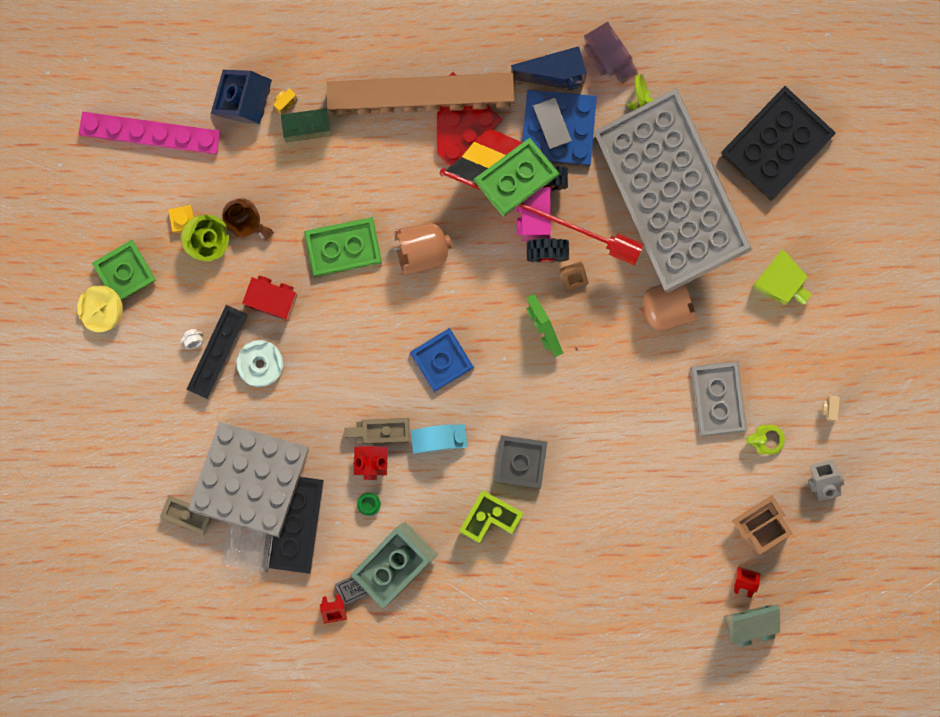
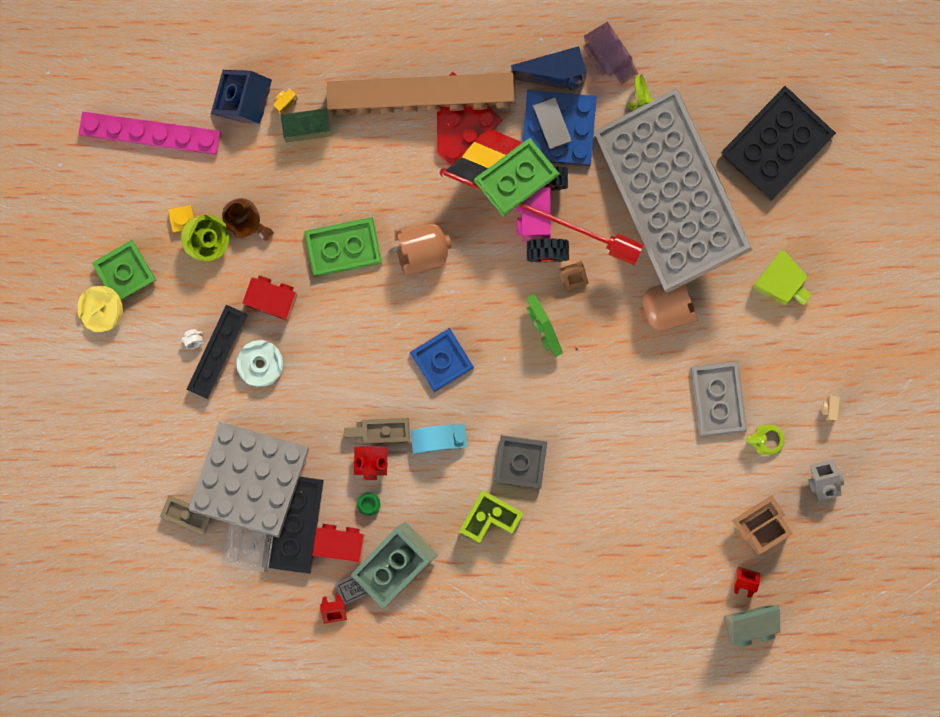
(338, 544): none -> red brick

